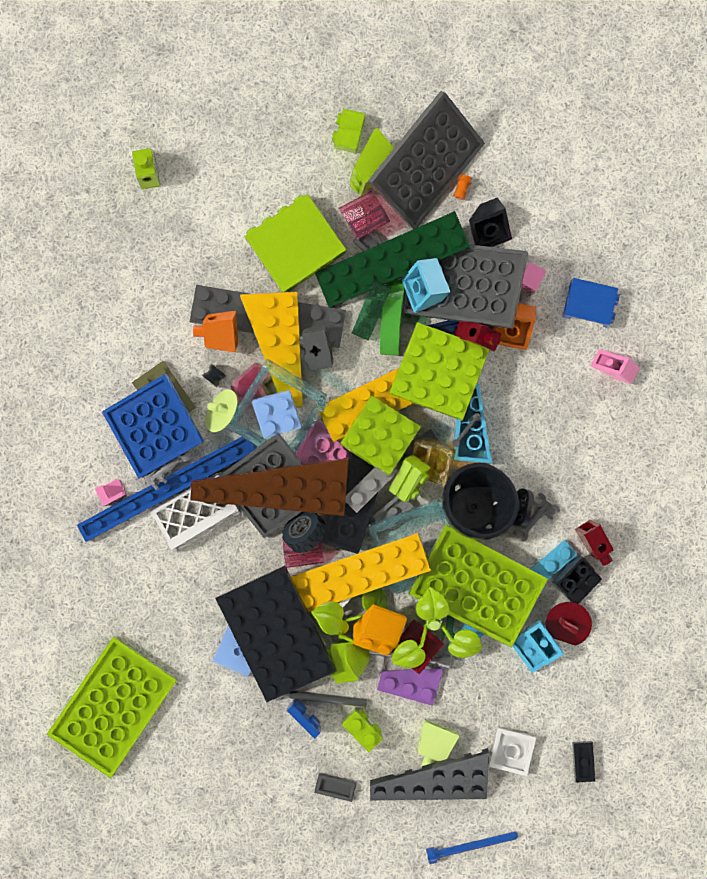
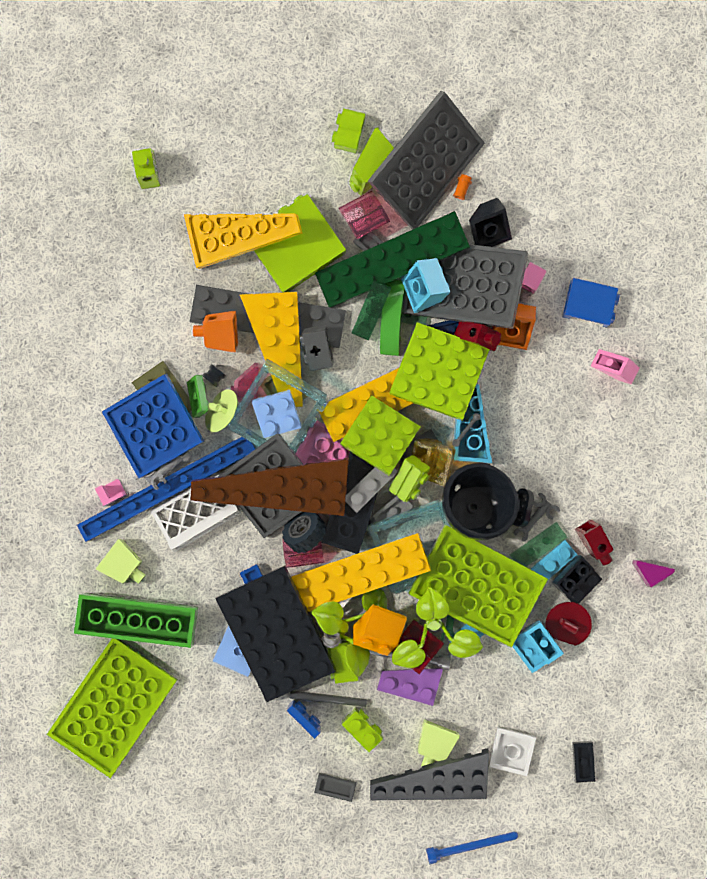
(121, 563): none -> yellowish green torso
(136, 620): none -> bright green brick
(197, 396): none -> bright green plate
(230, 235): none -> yellow wing
(251, 573): none -> blue plate
(331, 641): none -> light grey plate
(539, 545): none -> clear green tile
(652, 573): none -> magenta slope

